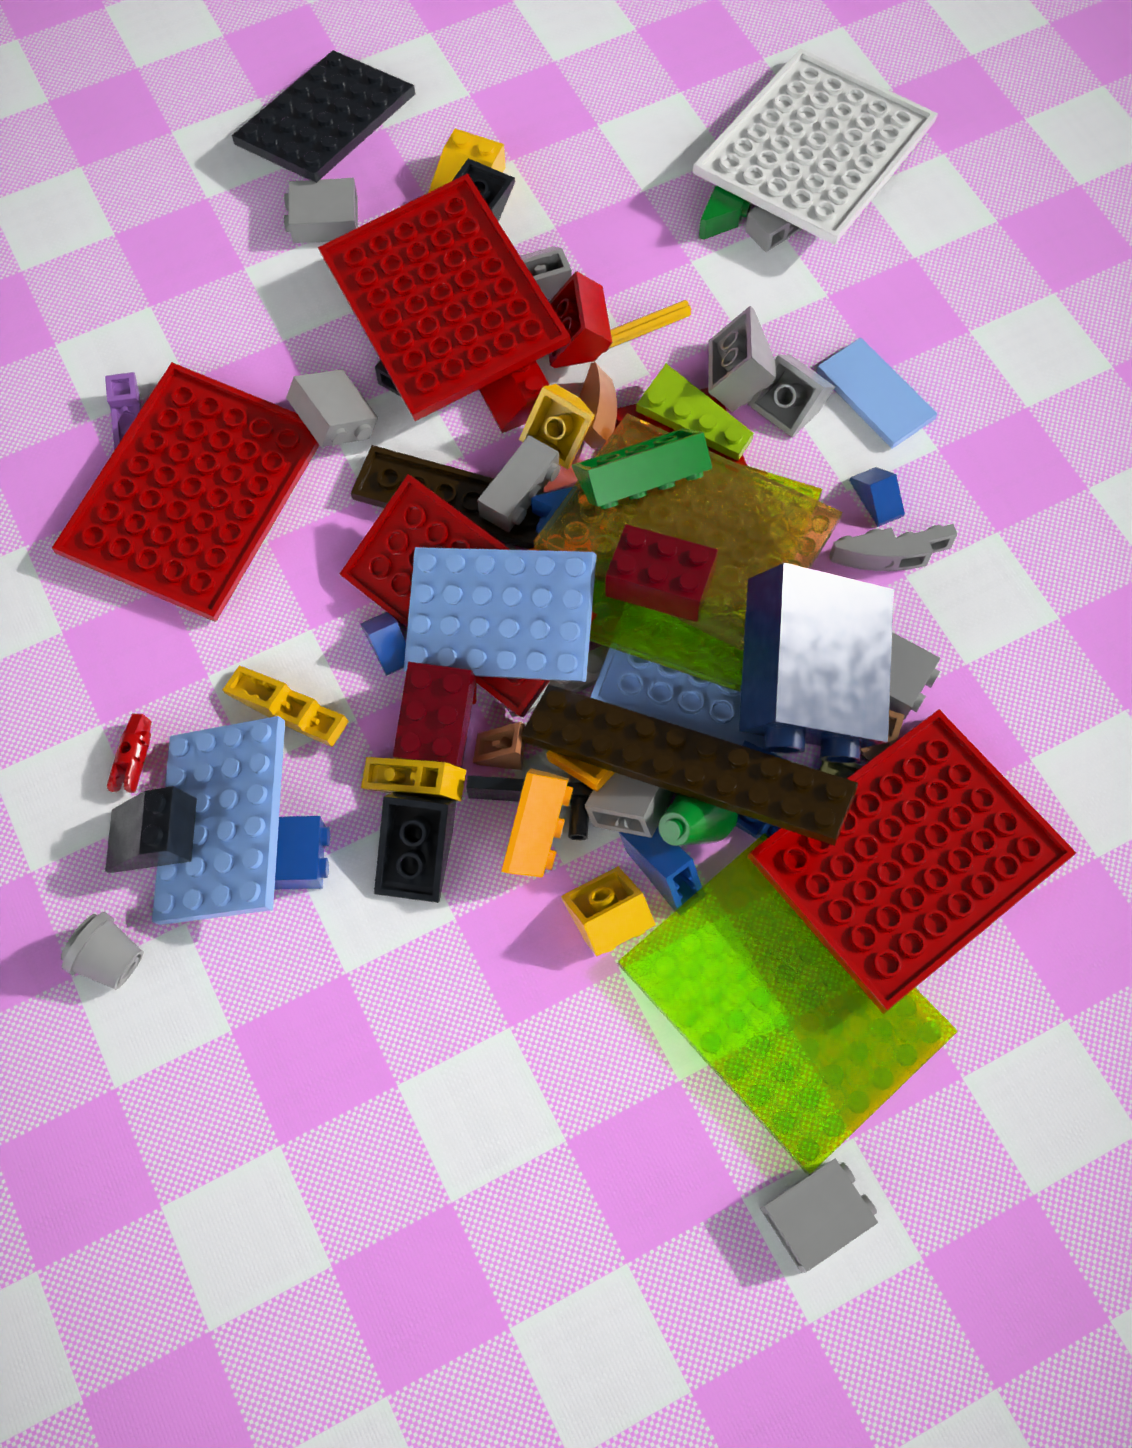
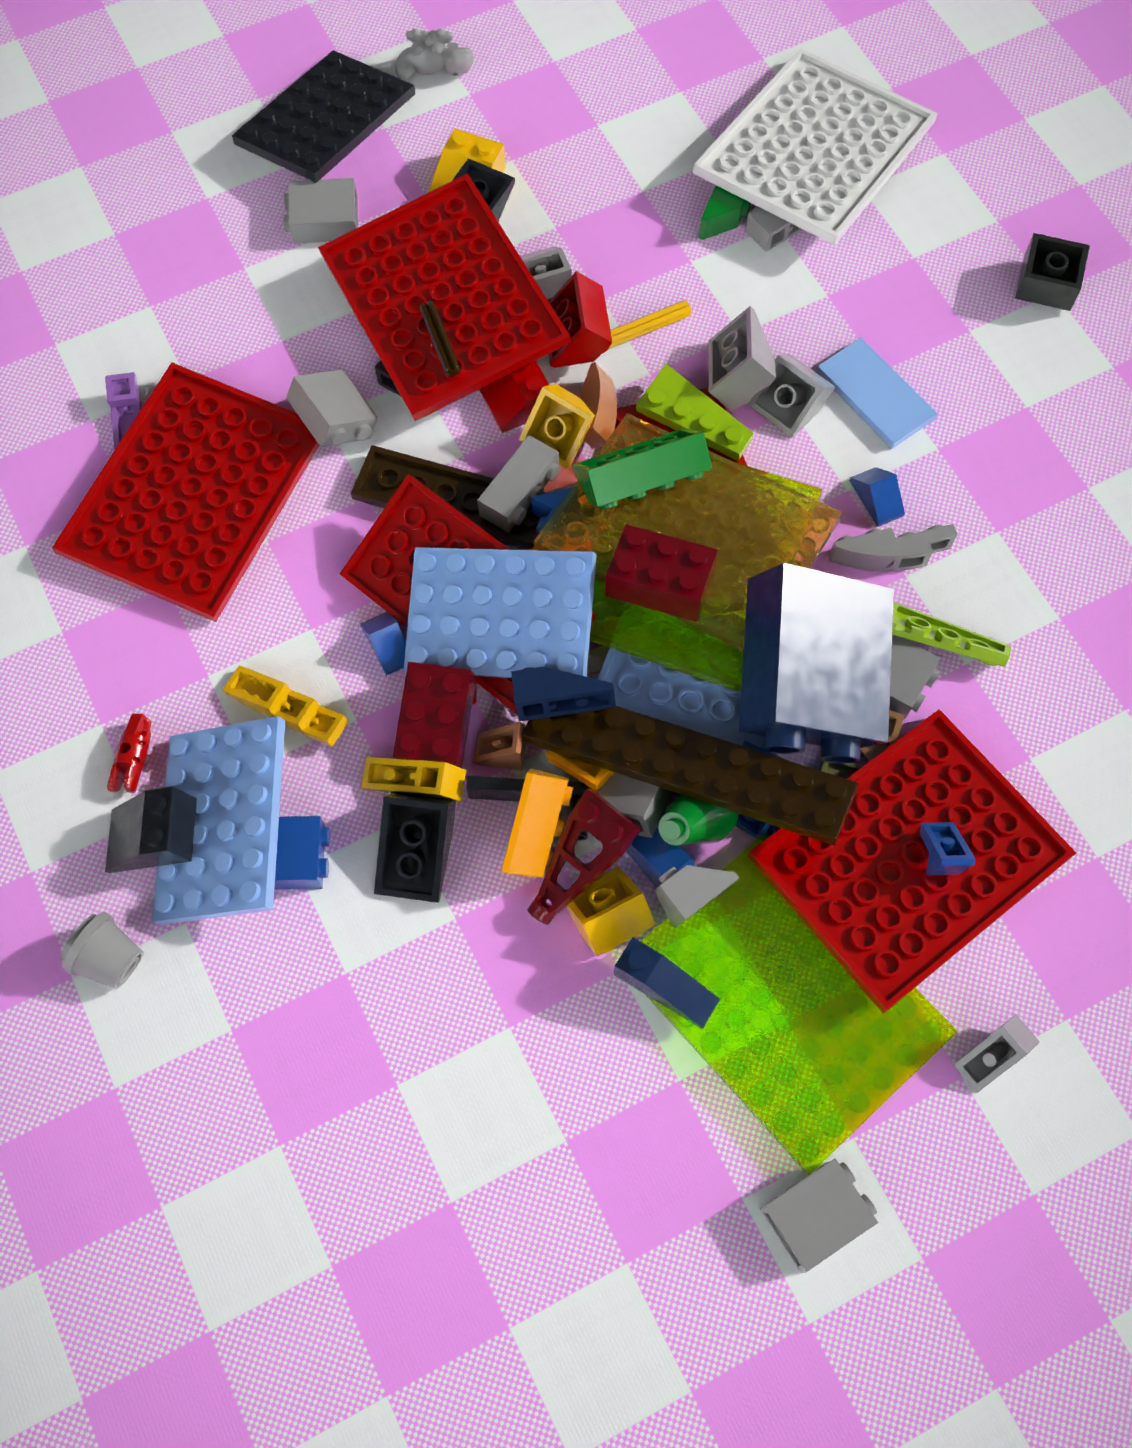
(431, 53): none -> light grey animal
(440, 339): none -> dark brown axle
(553, 692): none -> dark blue slope
(608, 827): none -> dark red plate
(665, 983): none -> dark blue slope
(690, 890): none -> light grey slope
(946, 849): none -> blue slope
(947, 636): none -> lime wing
(997, 1053): none -> light grey slope
(1052, 271): none -> pearl dark grey brick

